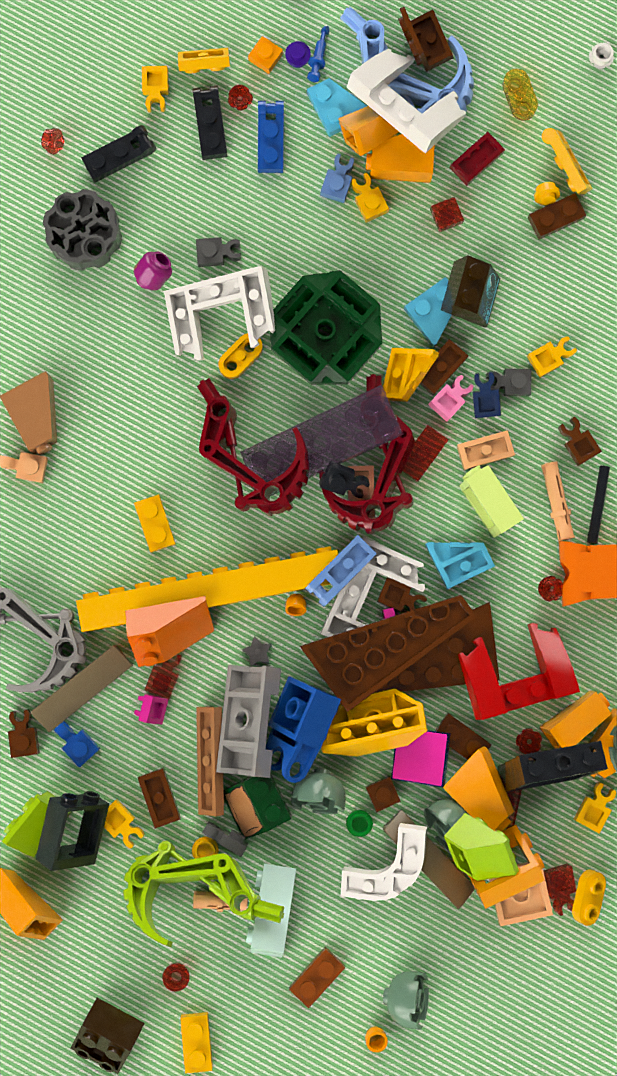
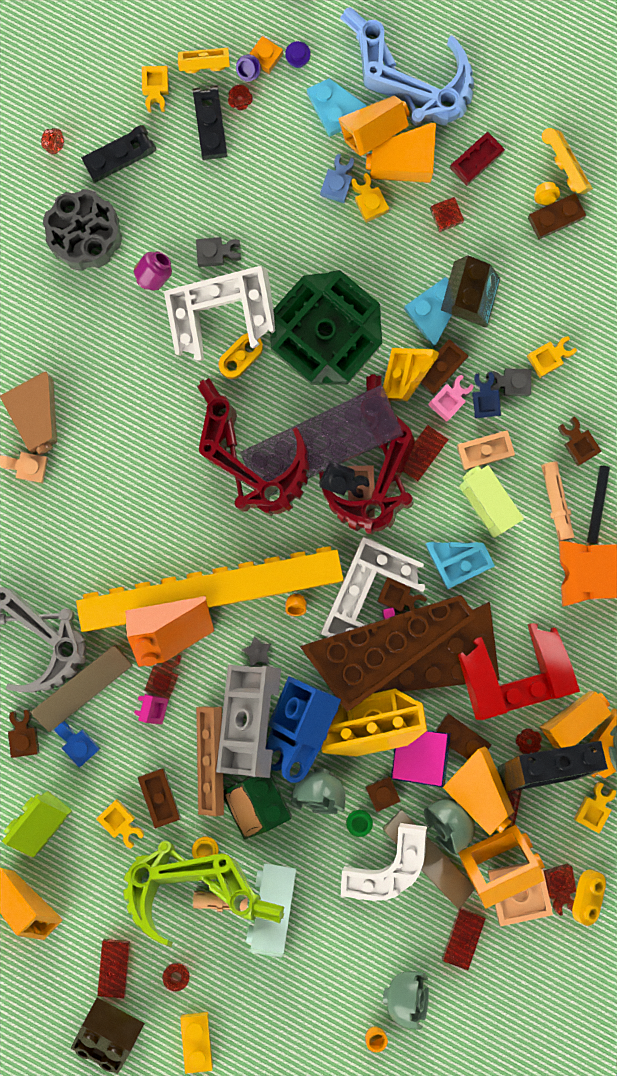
(85, 851): black window -> none
(113, 968): none -> clear red plate
(154, 523): yellow plate -> none
(230, 840): dark grey plate -> none
(248, 68): none -> plate
(270, 137): blue plate -> none
(317, 61): blue piece -> none
(317, 977): dark orange plate -> none
(341, 570): medium blue plate -> none
(423, 129): white wedge -> none
(425, 39): reddish brown bracket -> none
(463, 938): none -> clear red plate
(480, 849): lime slope -> none
(520, 96): clear yellow plate -> none
(545, 586): clear red plate -> none
(606, 51): white plate -> none

